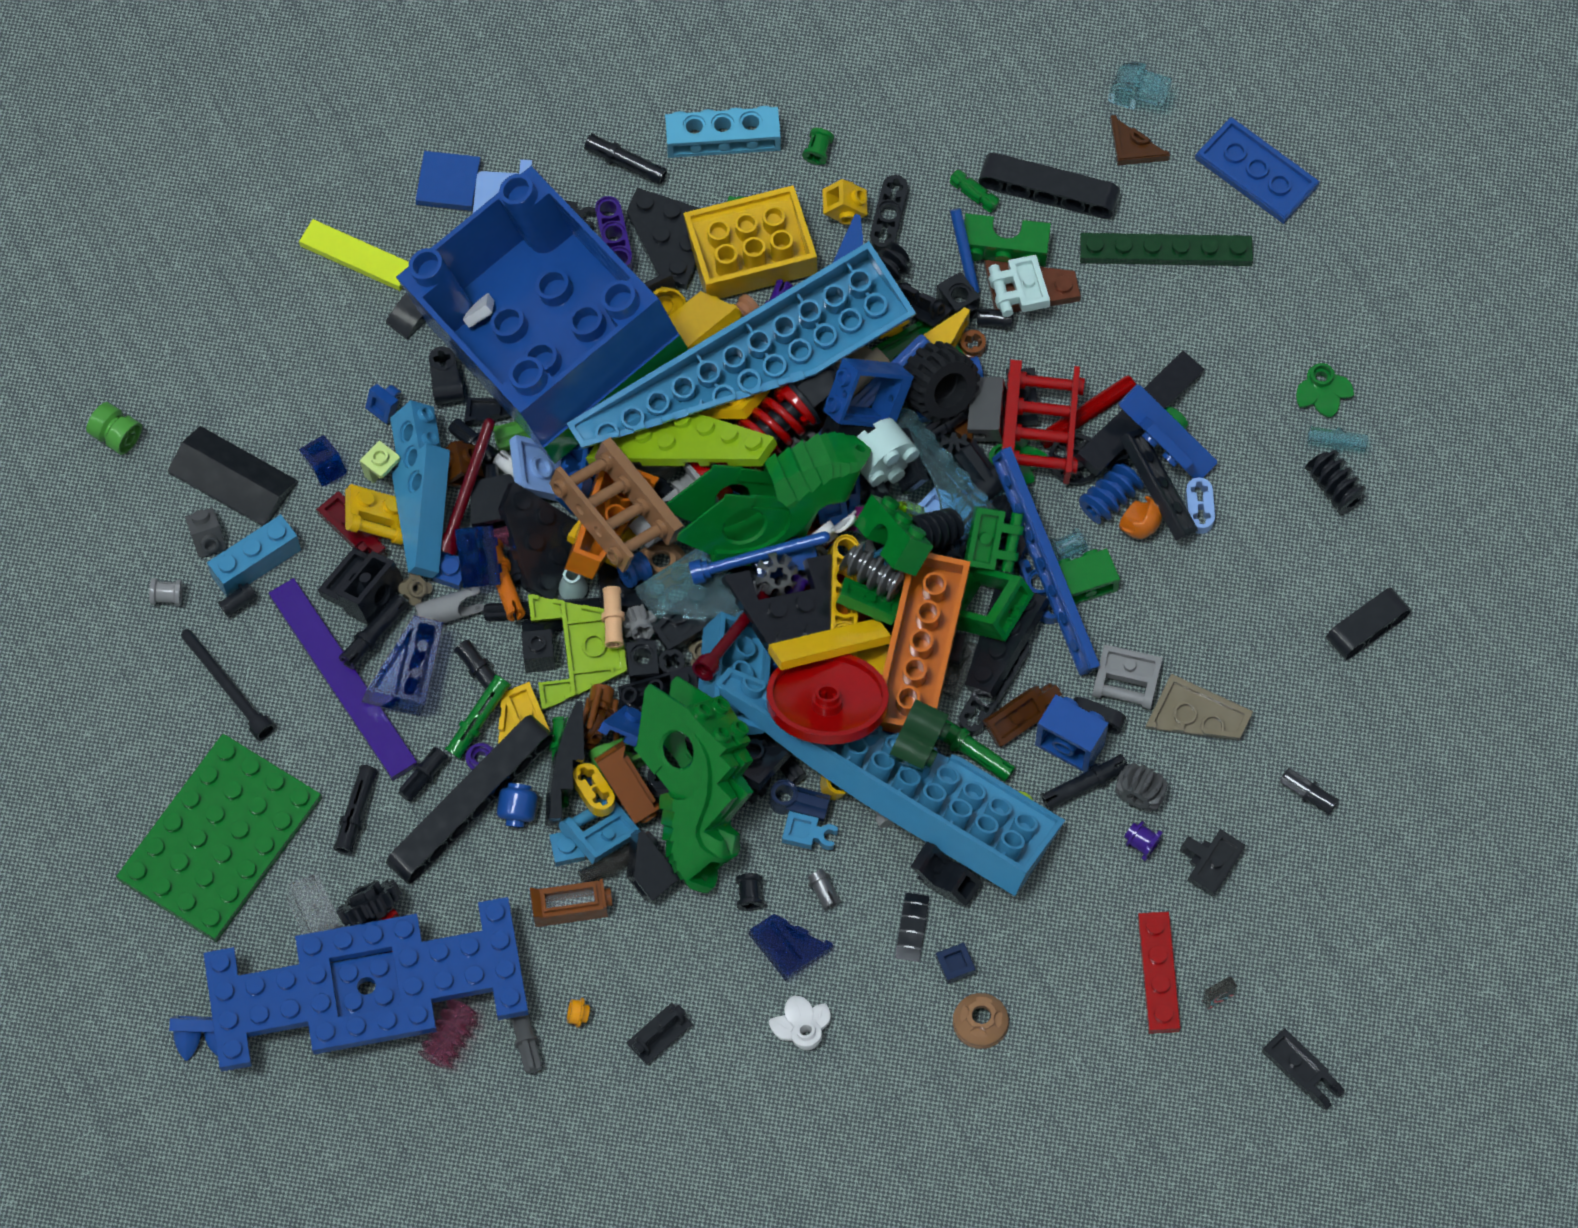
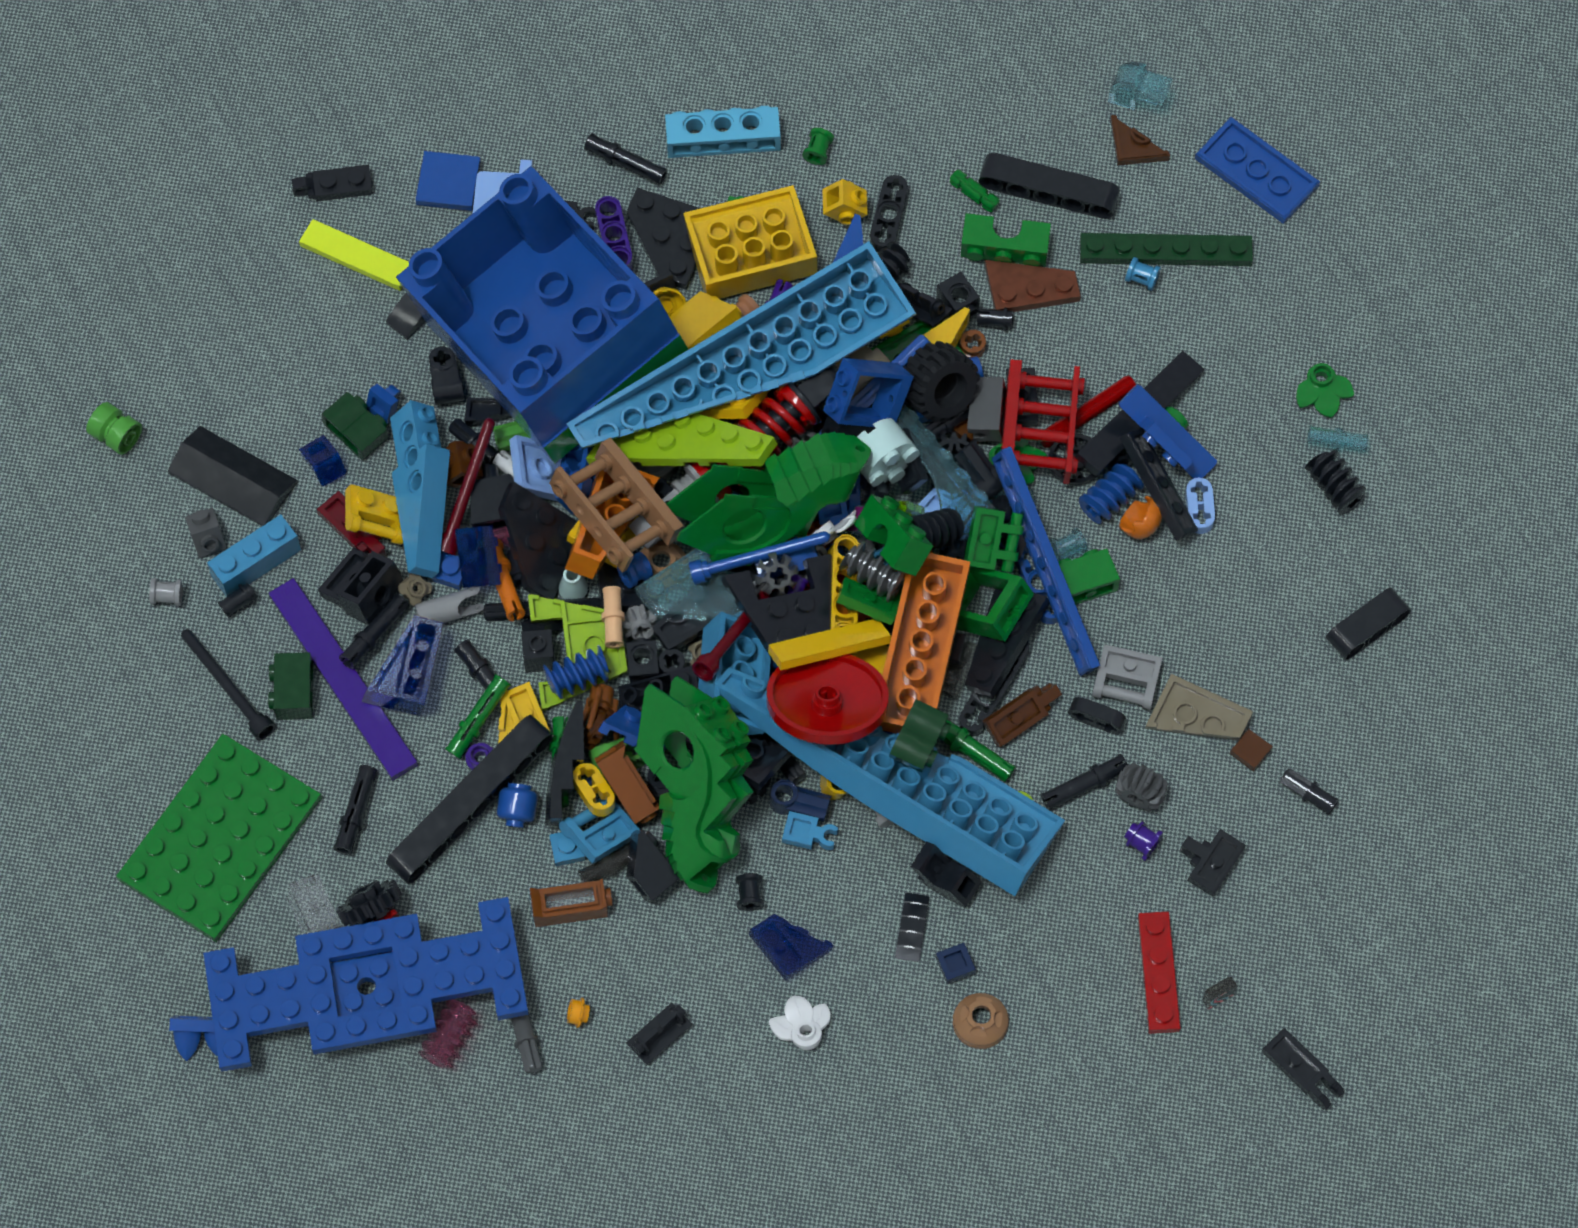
(292, 686): none -> dark green brick
(334, 183): none -> black hinge
(355, 425): none -> dark green brick
(378, 462): yellowish green bracket -> none
(423, 773): black axle -> none
(479, 310): white tile -> none
(577, 672): none -> blue piece
(823, 888): flat silver pin -> none
(964, 248): blue bar -> none
(1028, 284): light aqua plate -> none
(1071, 733): blue brick -> none
(1142, 273): none -> dark azure bush
(1251, 750): none -> reddish brown tile

